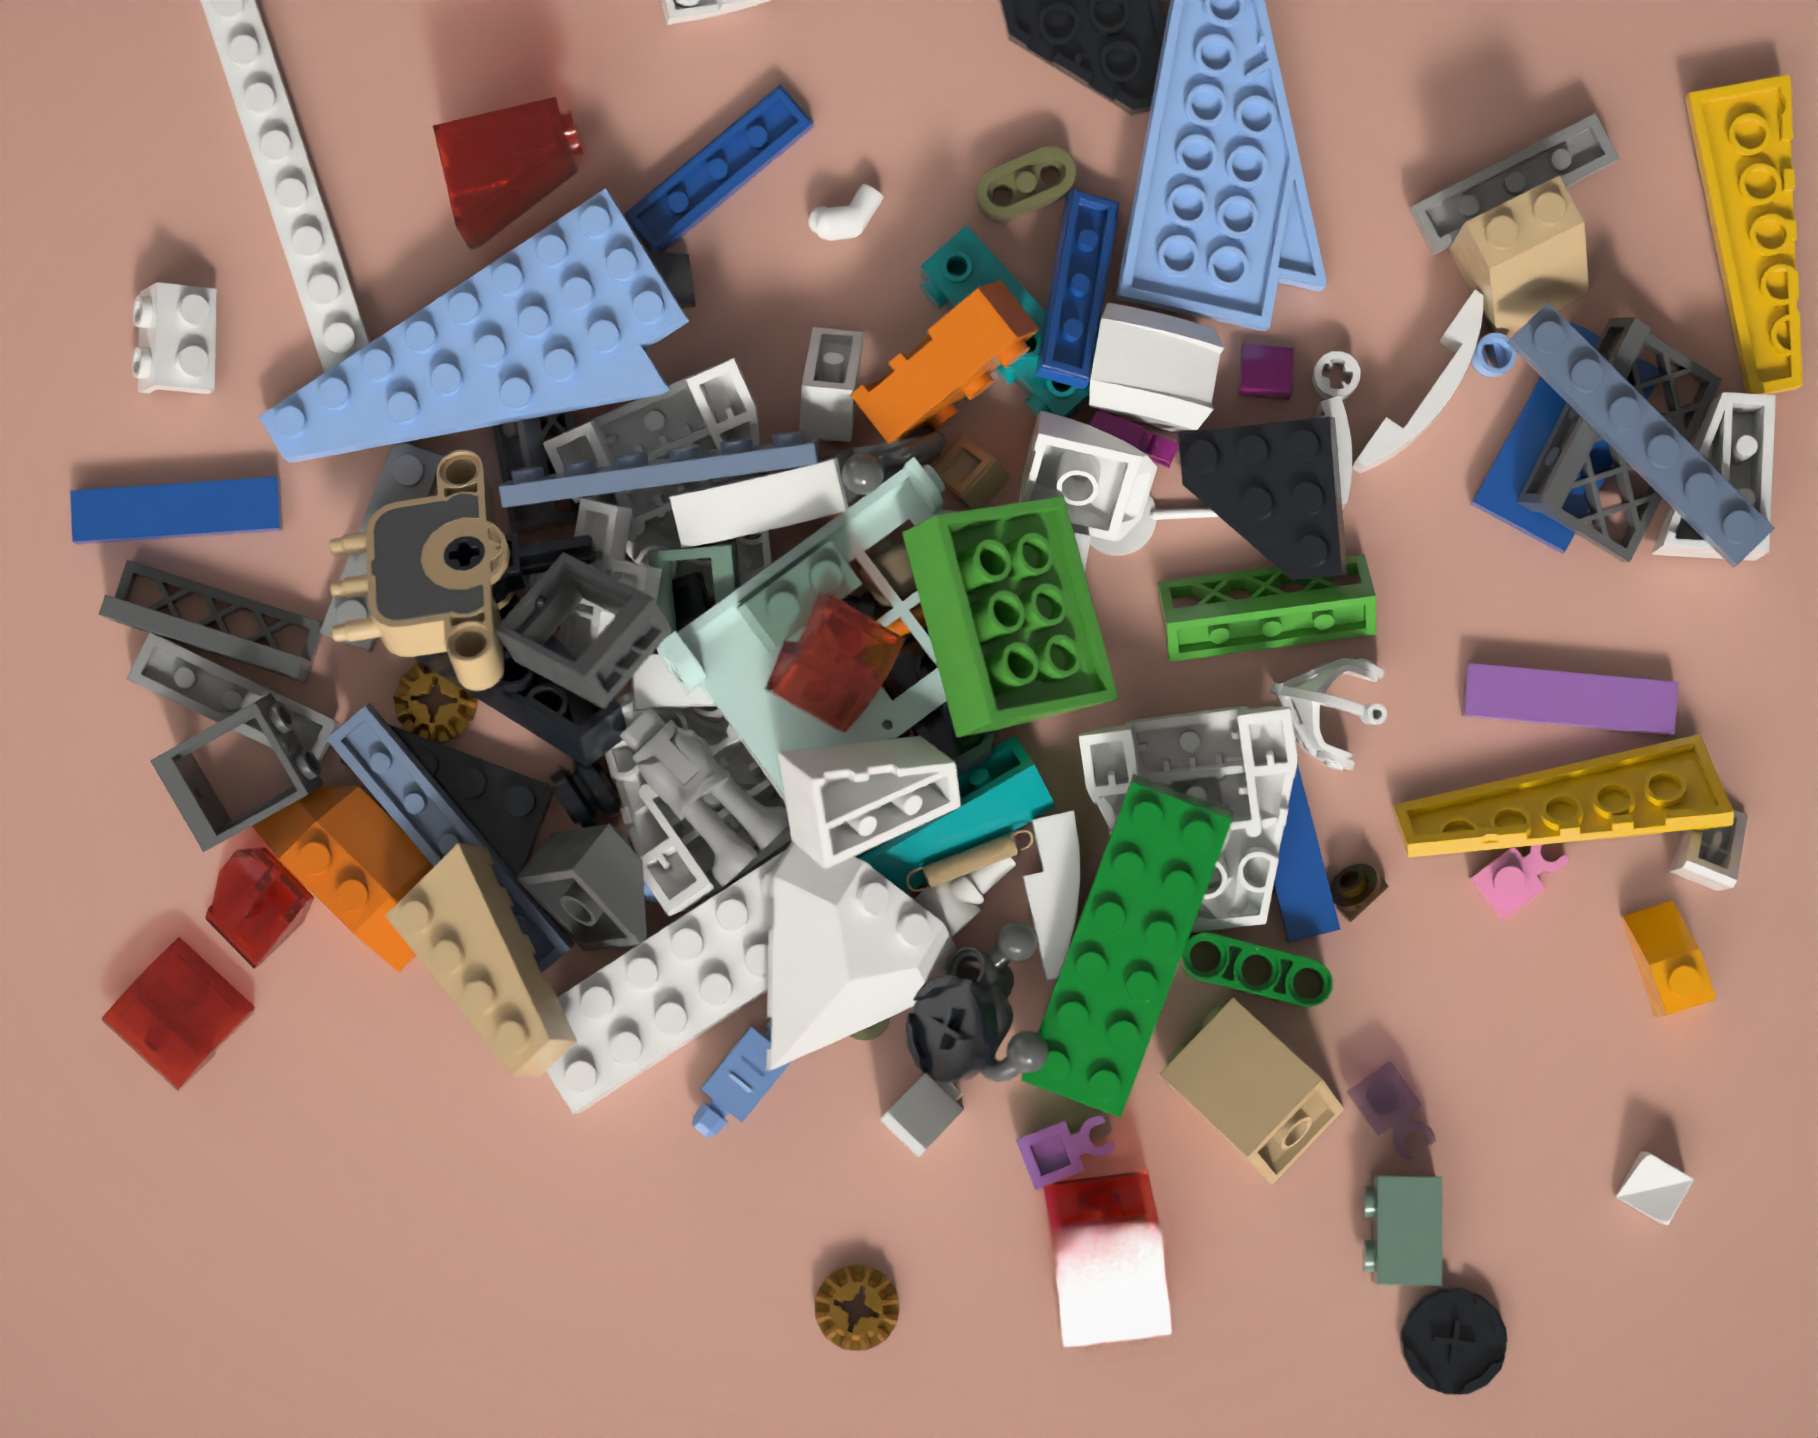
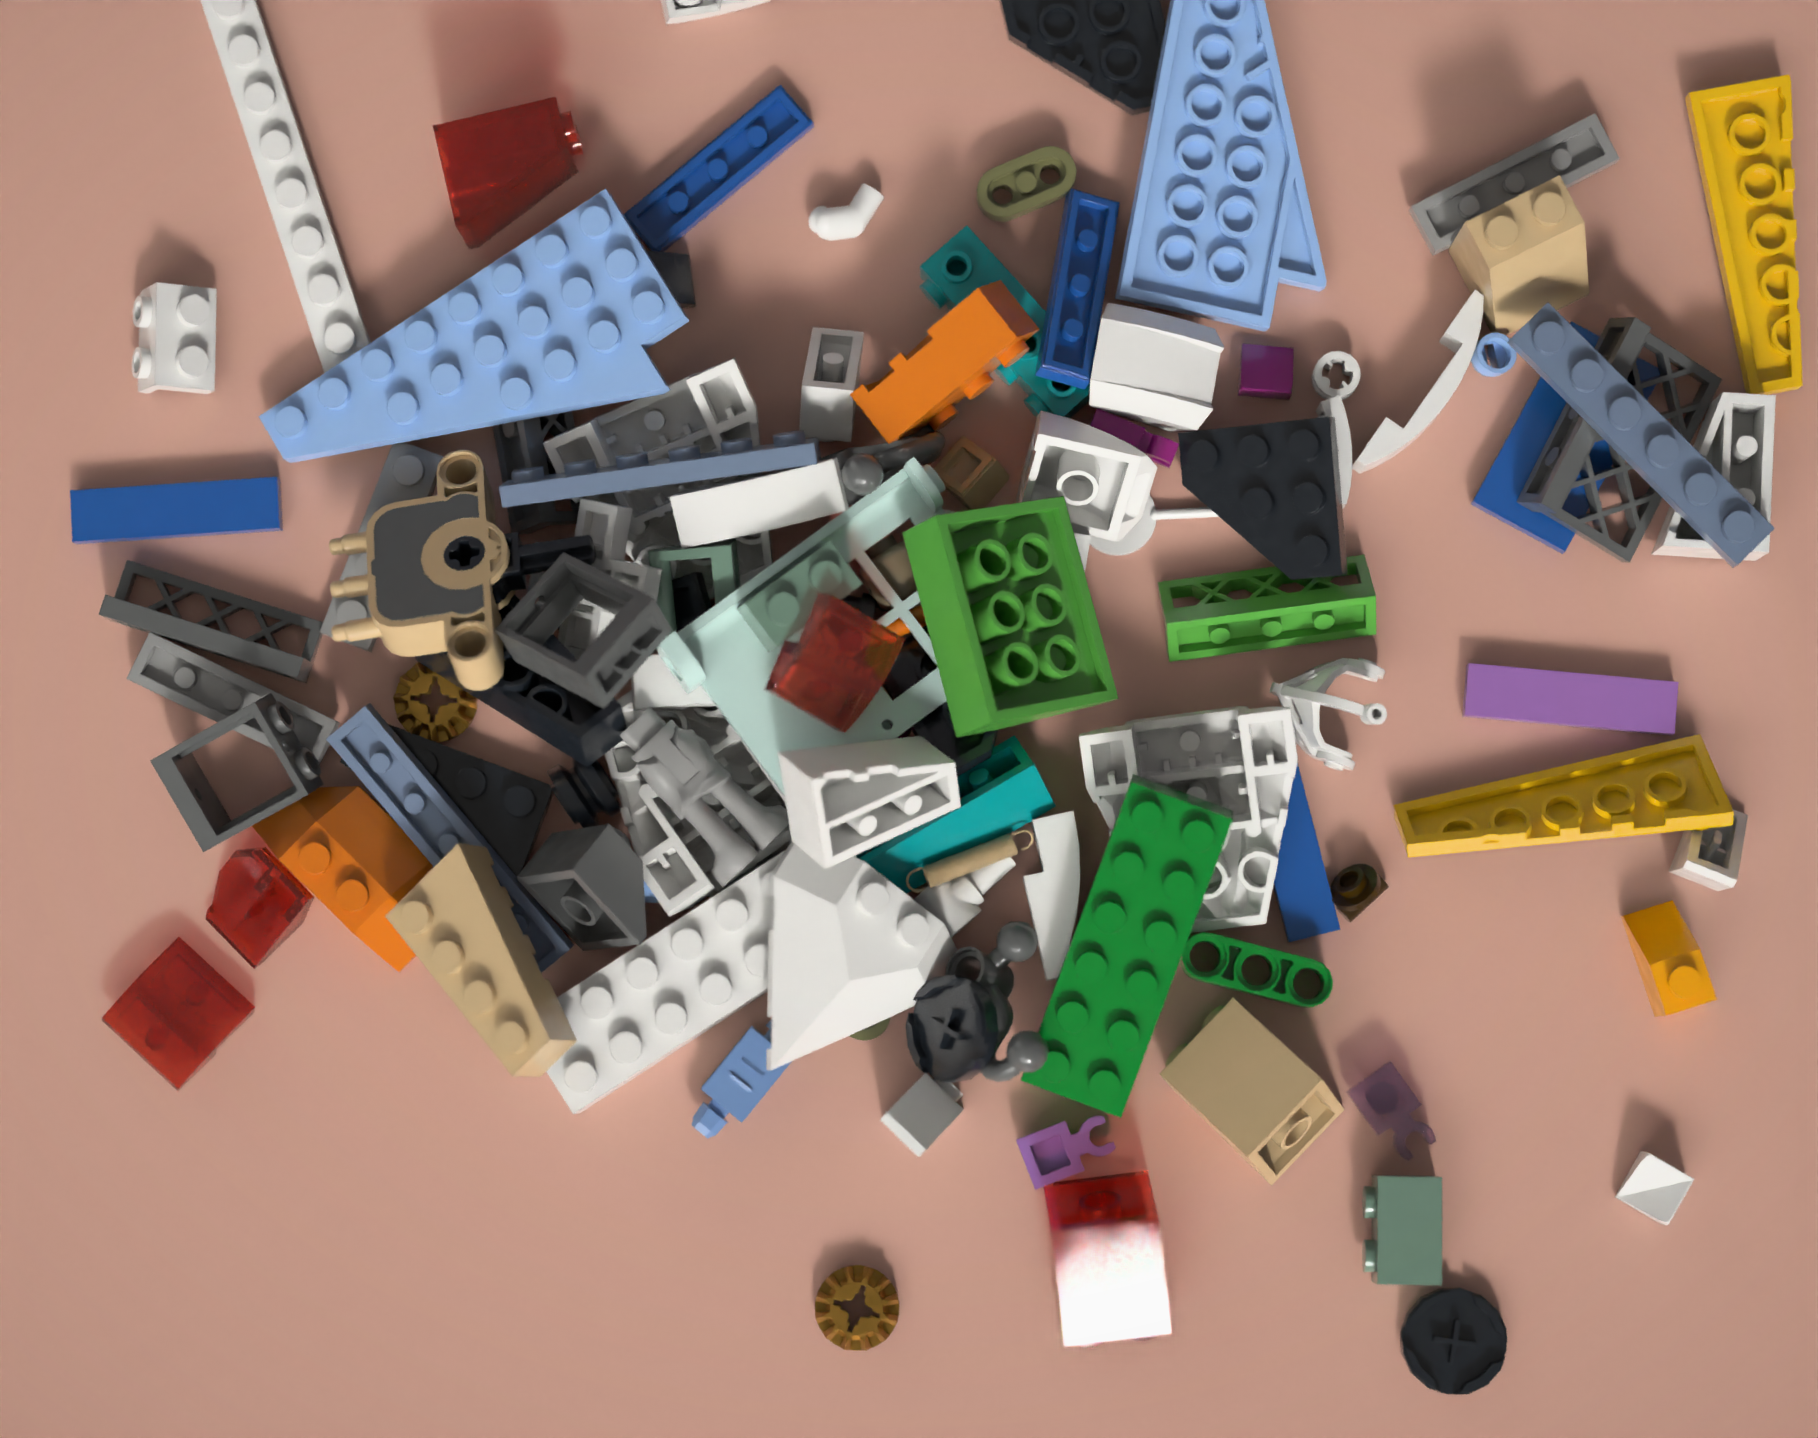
(1513, 879): bright pink plate -> none

